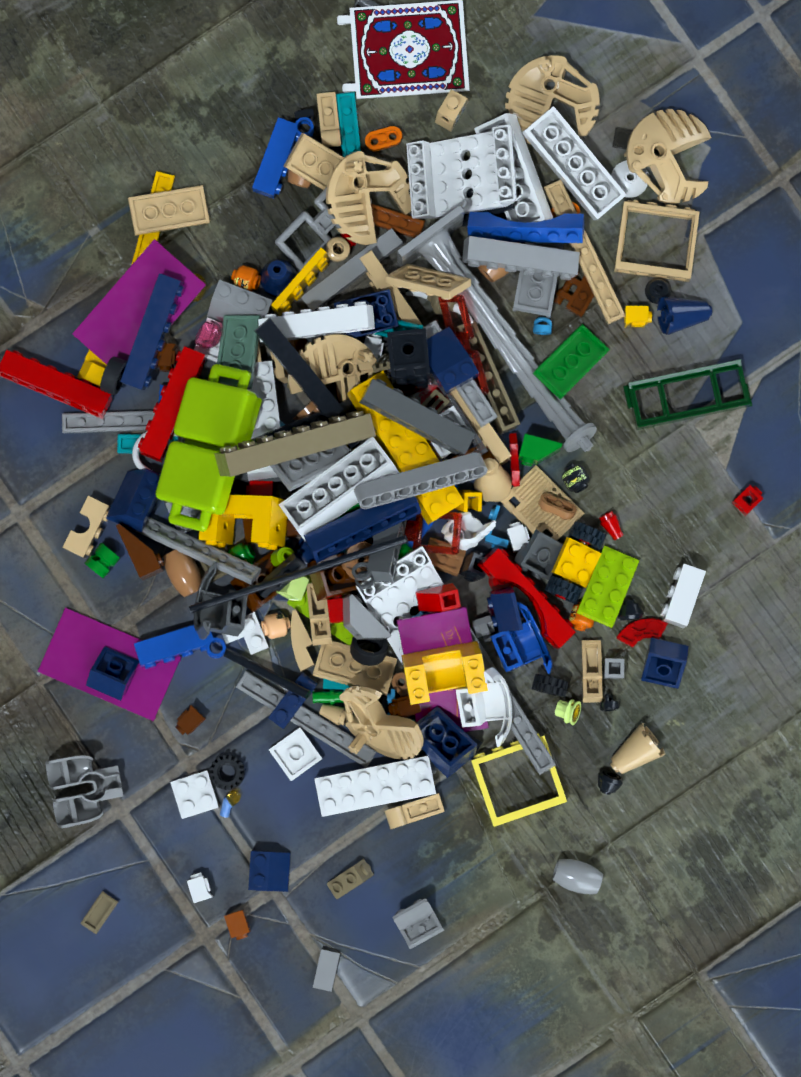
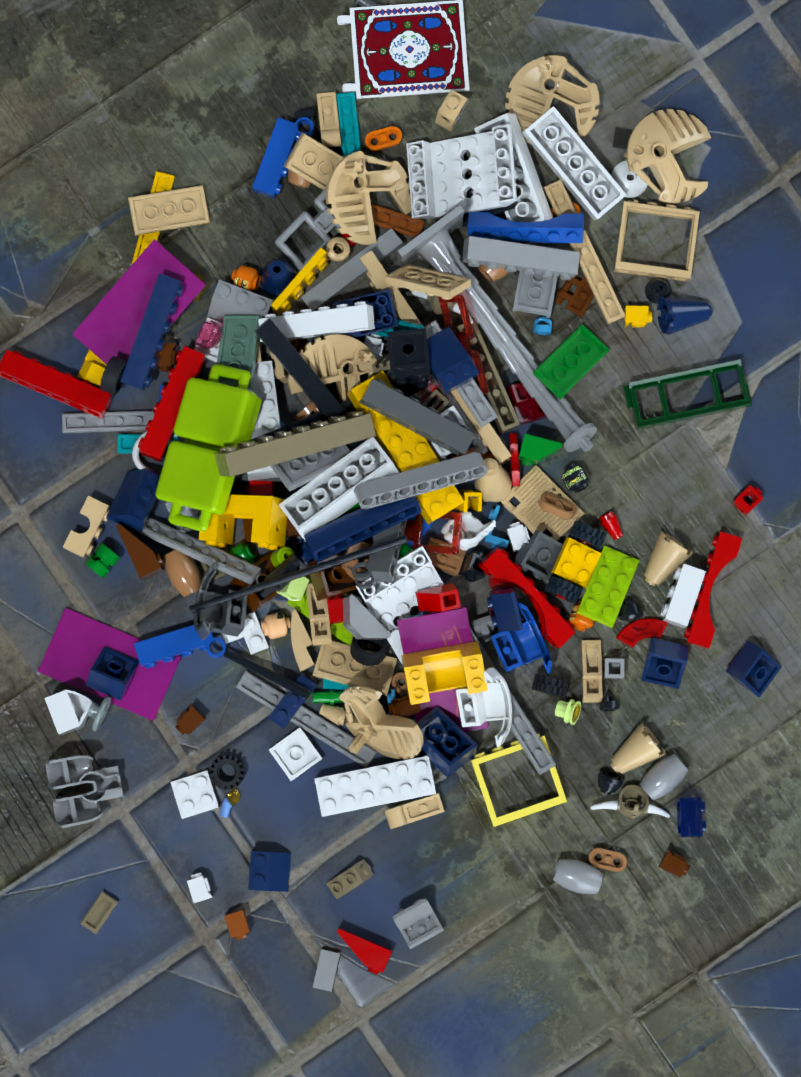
(72, 709): none -> white piece
(369, 953): none -> red slope
(524, 406): none -> dark red slope
(607, 859): none -> medium nougat plate
(631, 803): none -> dark tan helmet
(663, 777): none -> light grey piece
(665, 559): none -> tan cone
(674, 864): none -> reddish brown window
(690, 817): none -> clear blue slope
(702, 629): none -> red arch
(753, 668): none -> dark blue slope

